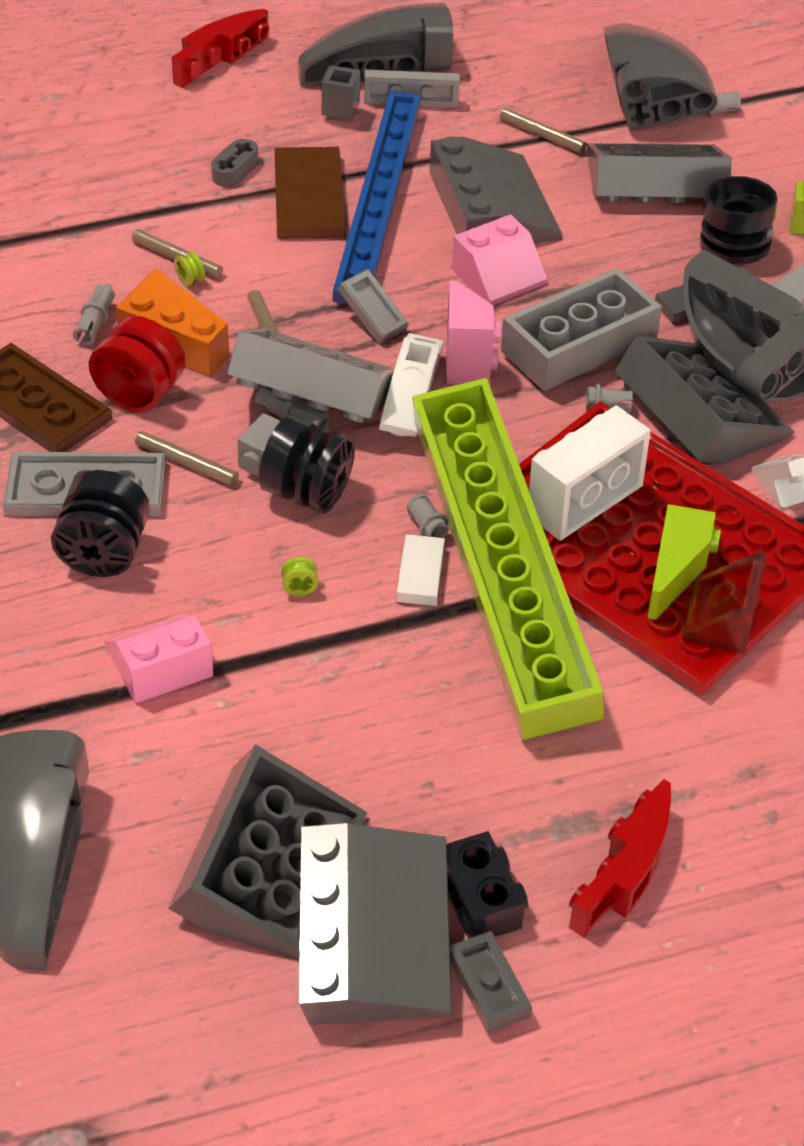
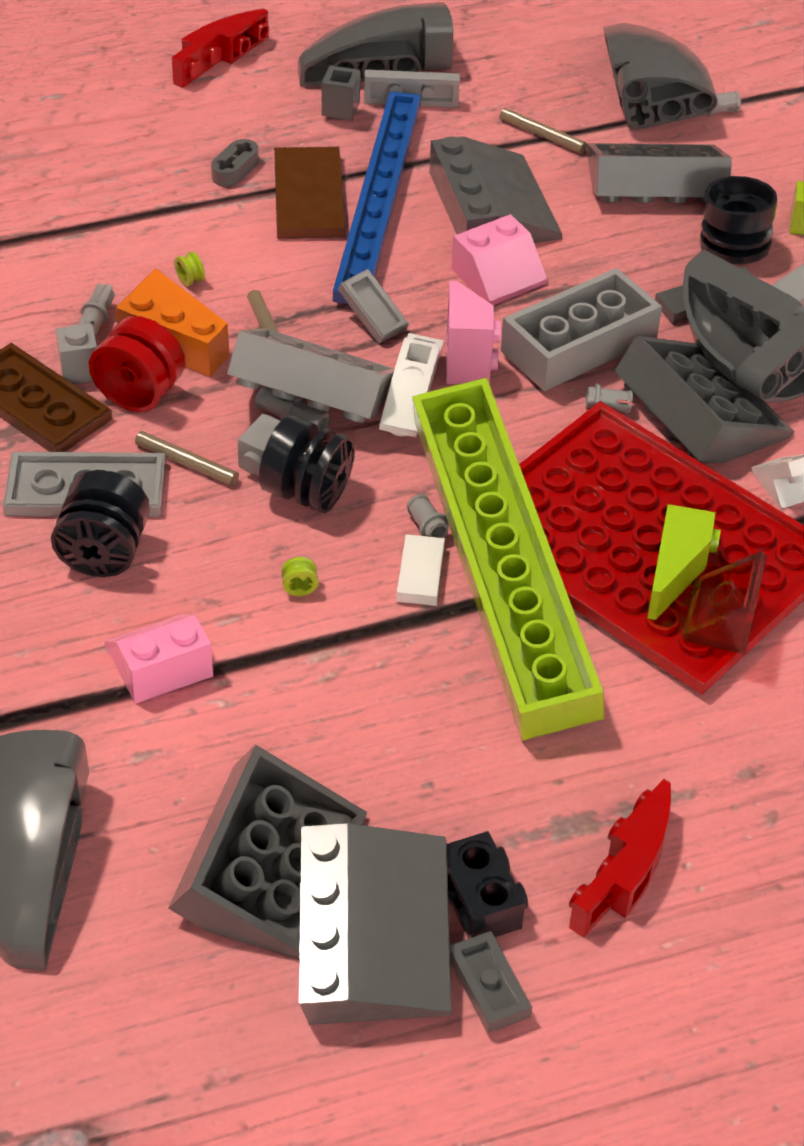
(74, 350): none -> light grey brick
(172, 251): dark tan bar -> none
(588, 471): white brick -> none

